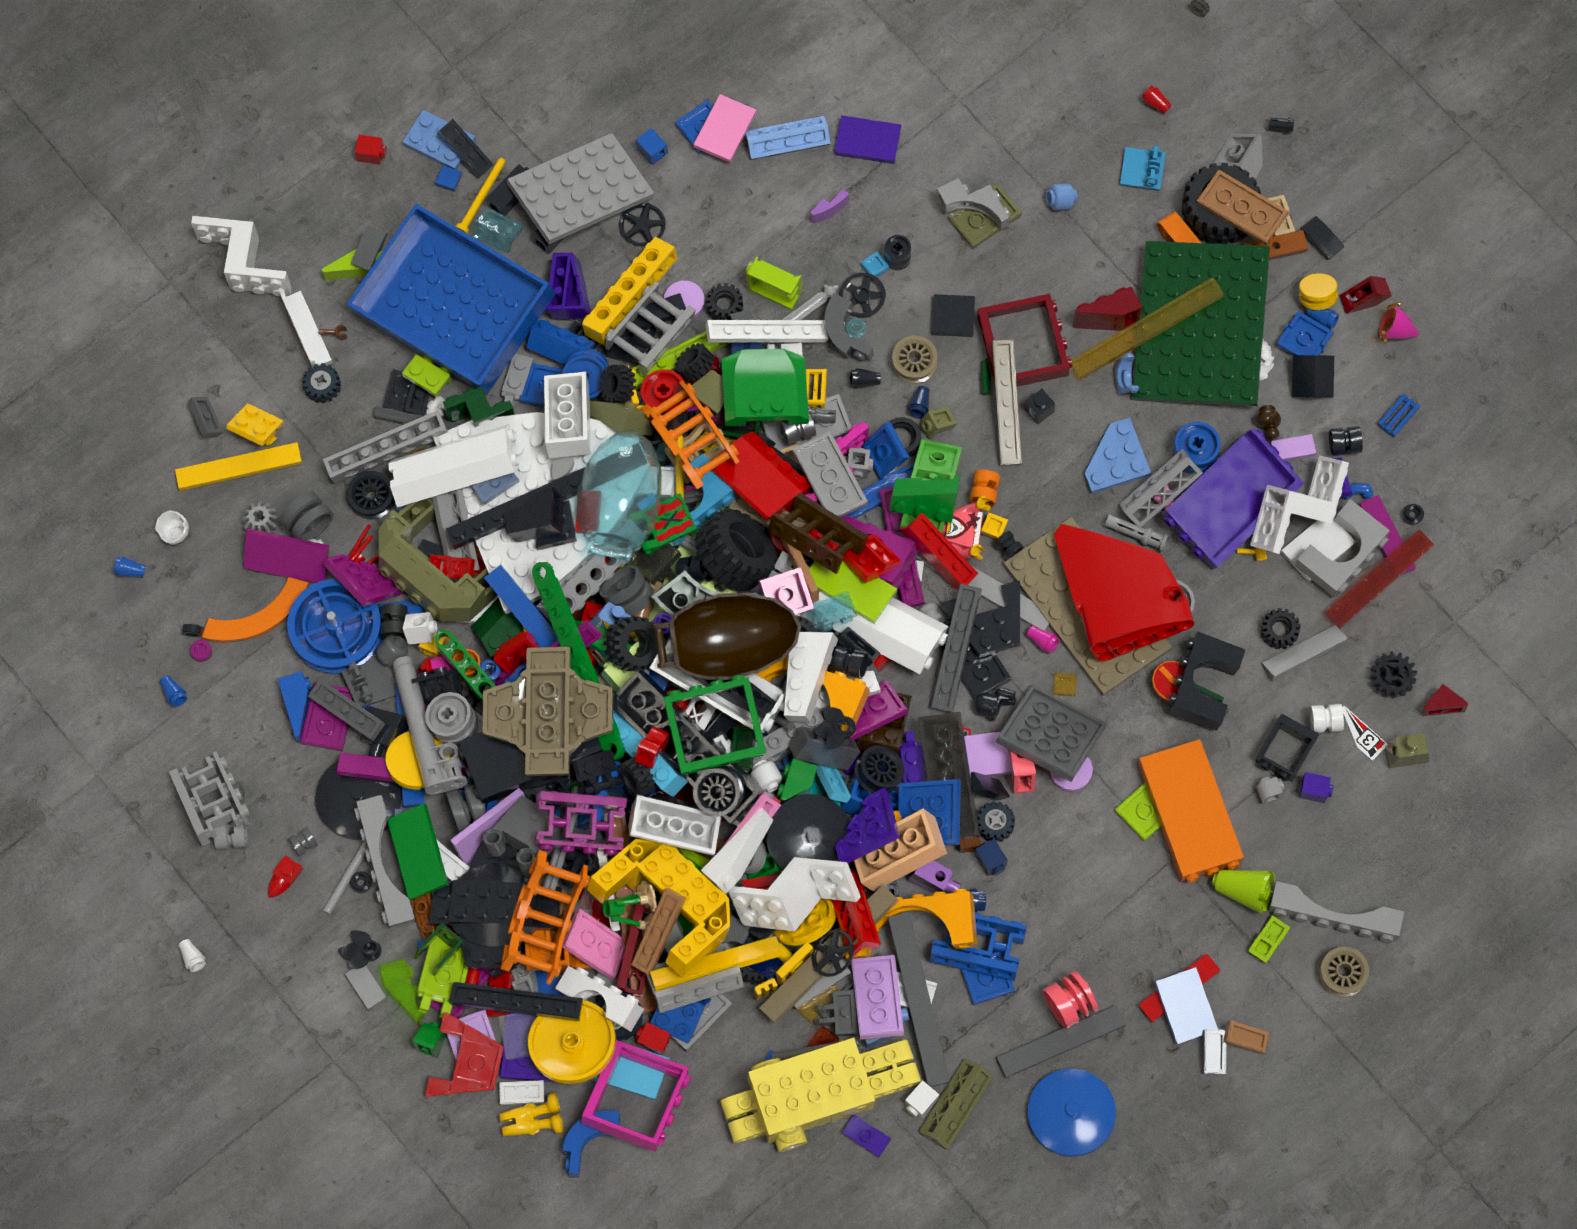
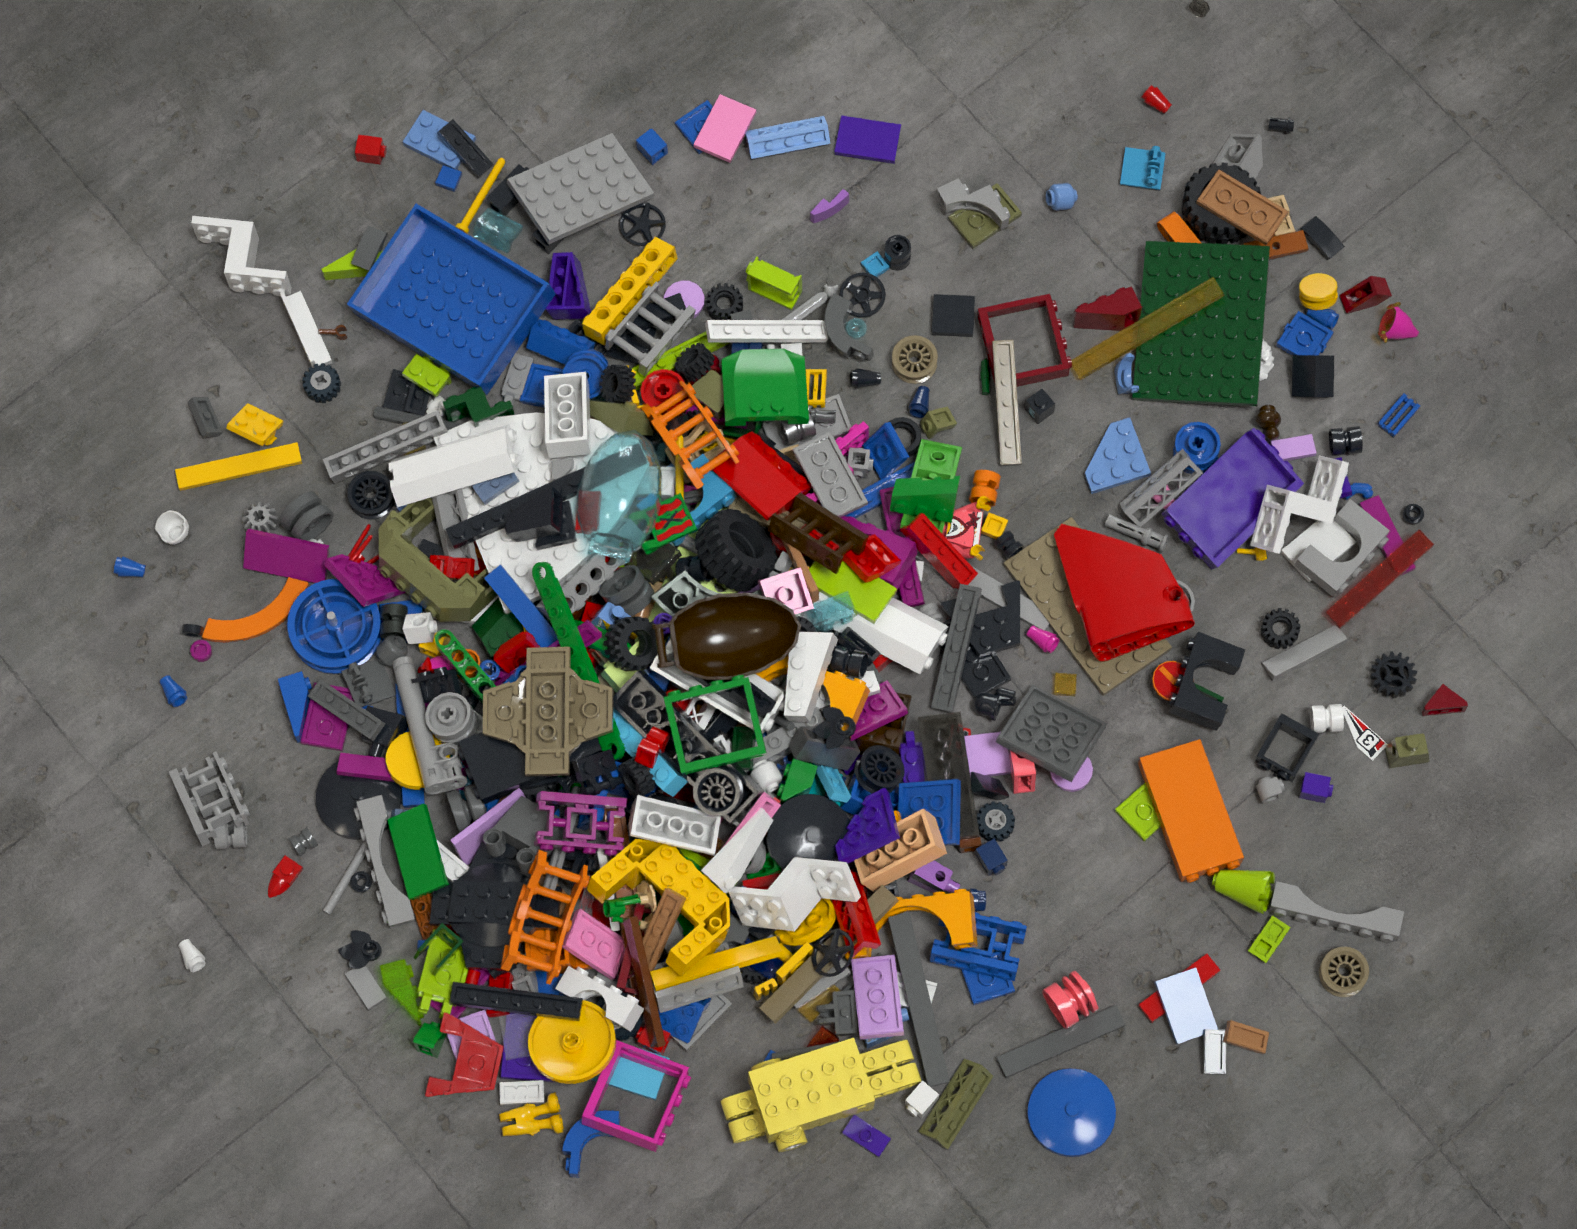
(644, 981): none -> reddish brown tile

